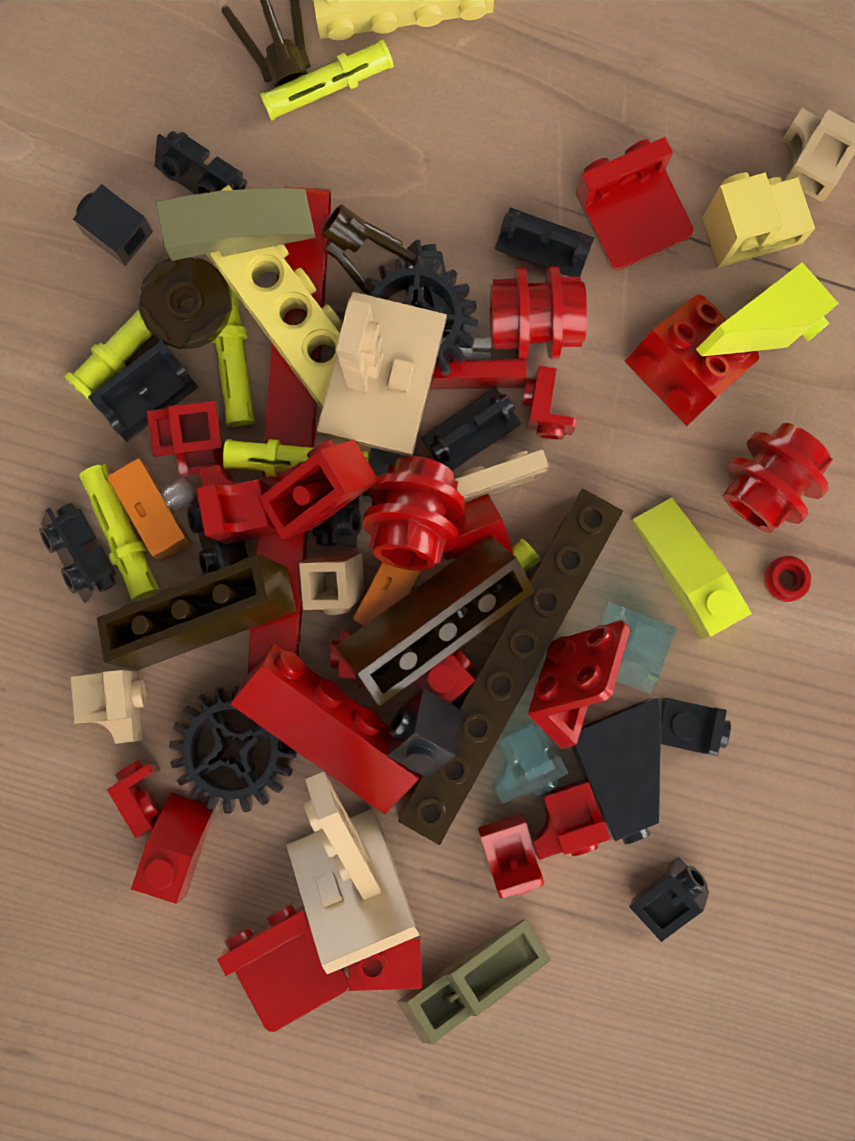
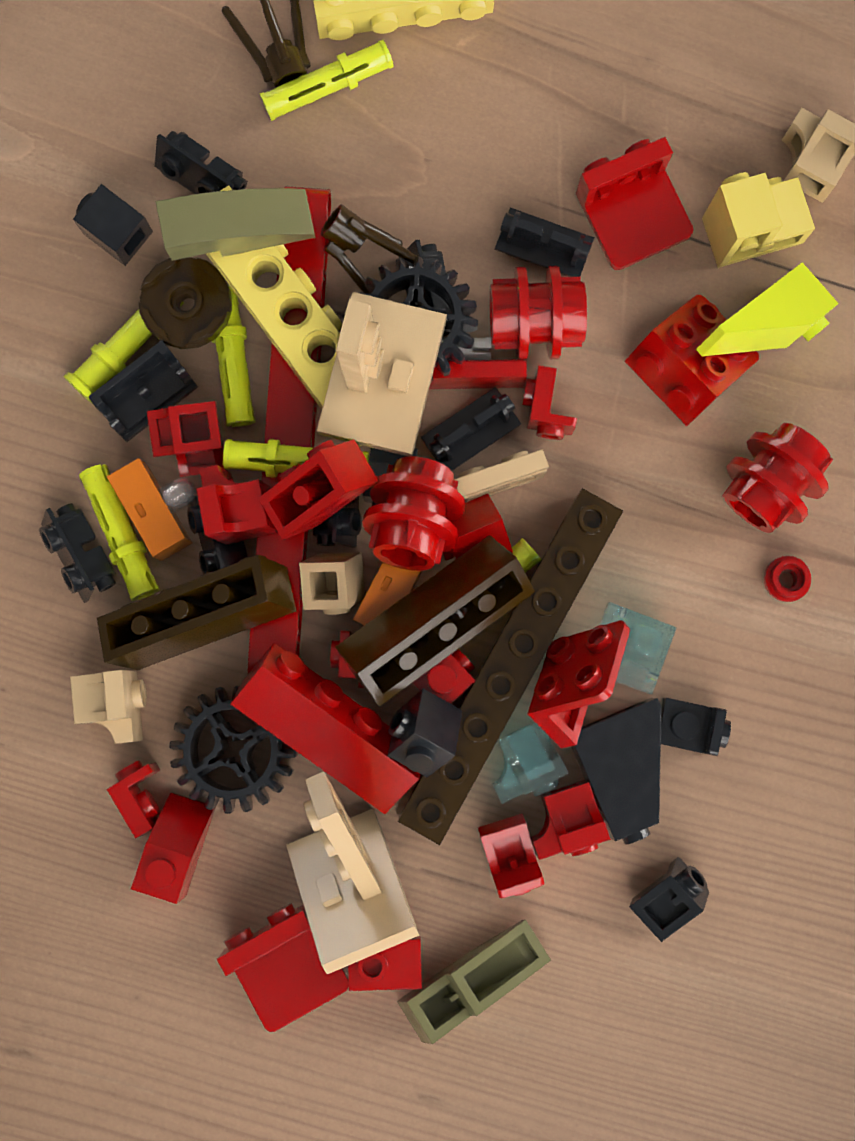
(691, 569): neon yellow slope -> none

